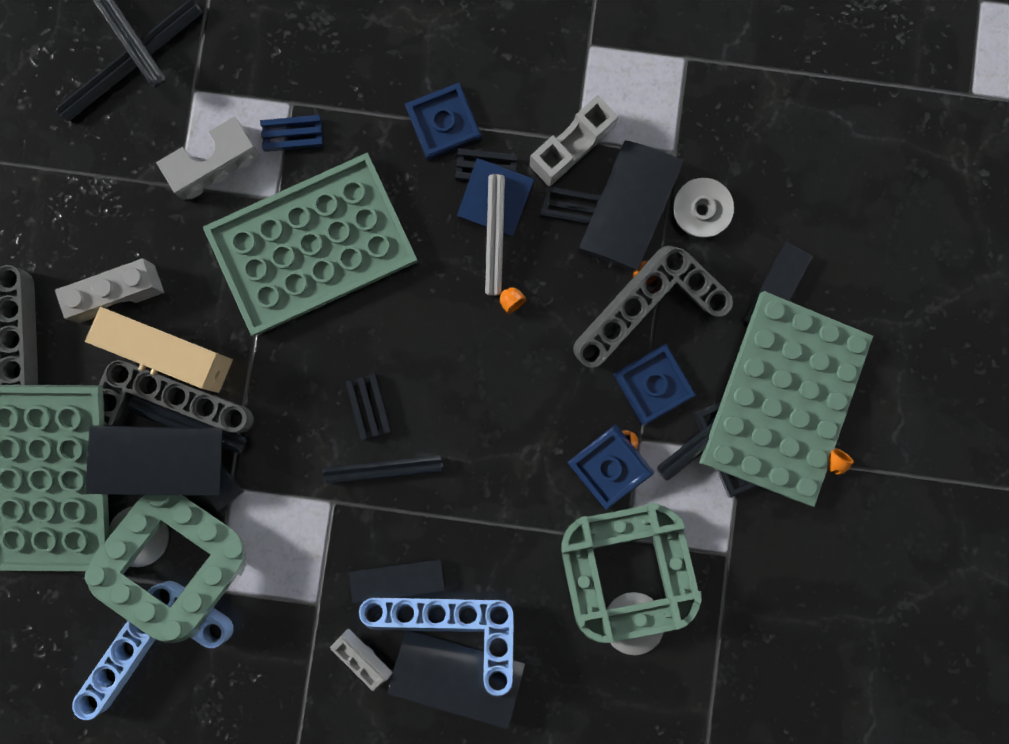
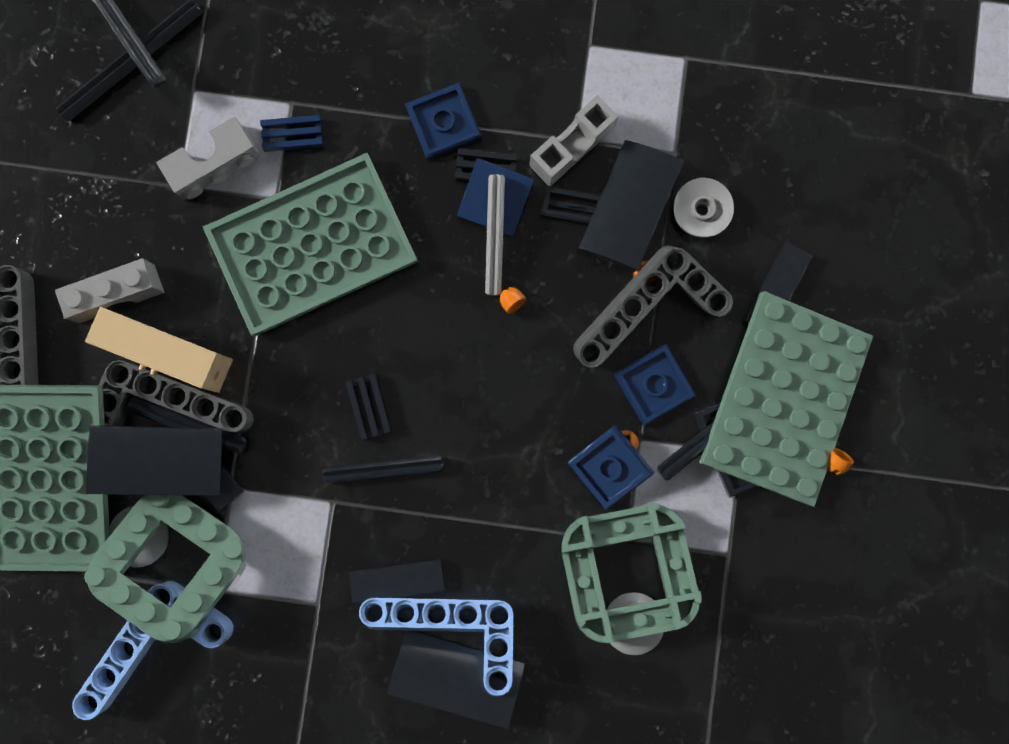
(361, 660): light grey plate -> none

